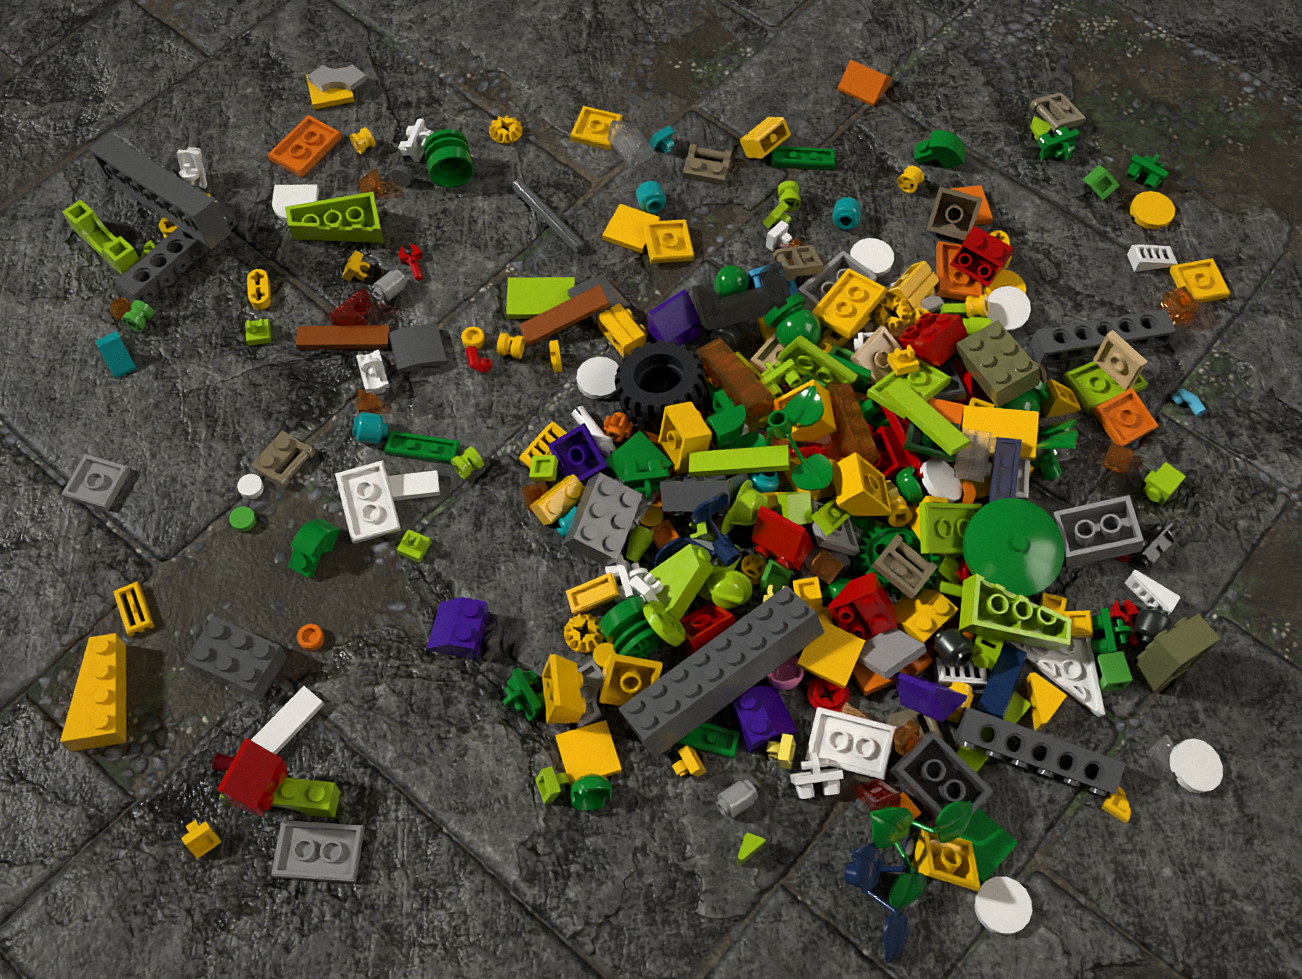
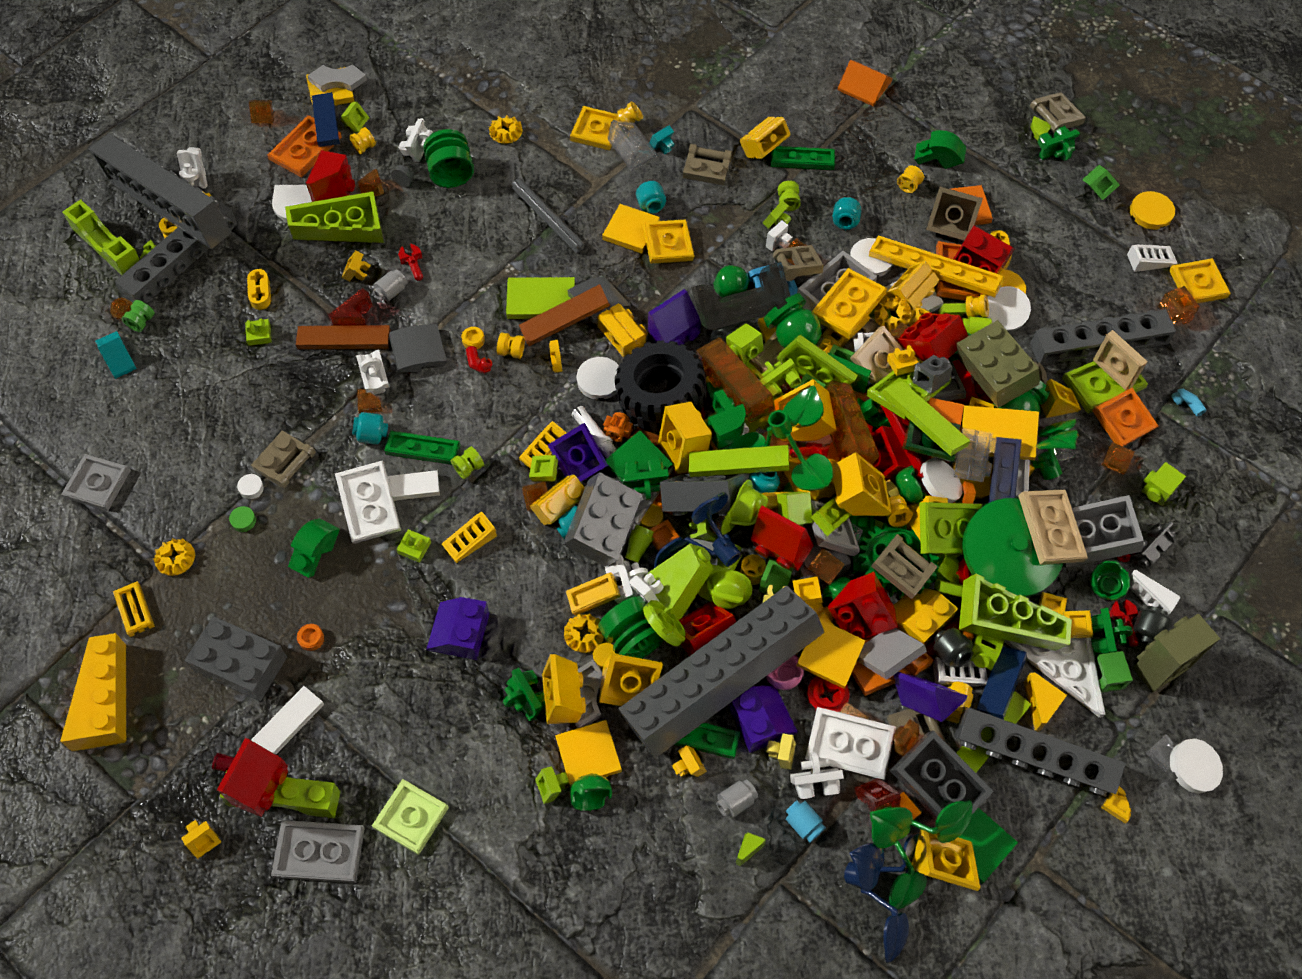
(181, 563): none -> yellow gear
(261, 111): none -> clear orange tile
(325, 119): none -> dark blue tile
(330, 177): none -> red slope
(354, 117): none -> lime tile
(410, 816): none -> yellowish green tile
(474, 544): none -> yellow slope
(630, 113): none -> yellow wheel
(745, 342): none -> lime brick
(805, 820): none -> medium azure brick
(936, 369): none -> dark grey brick
(944, 268): none -> yellow tile
(1003, 905): white tile -> none
(1052, 527): none -> tan tile
(1110, 581): none -> green hair
(1149, 168): green hips -> none

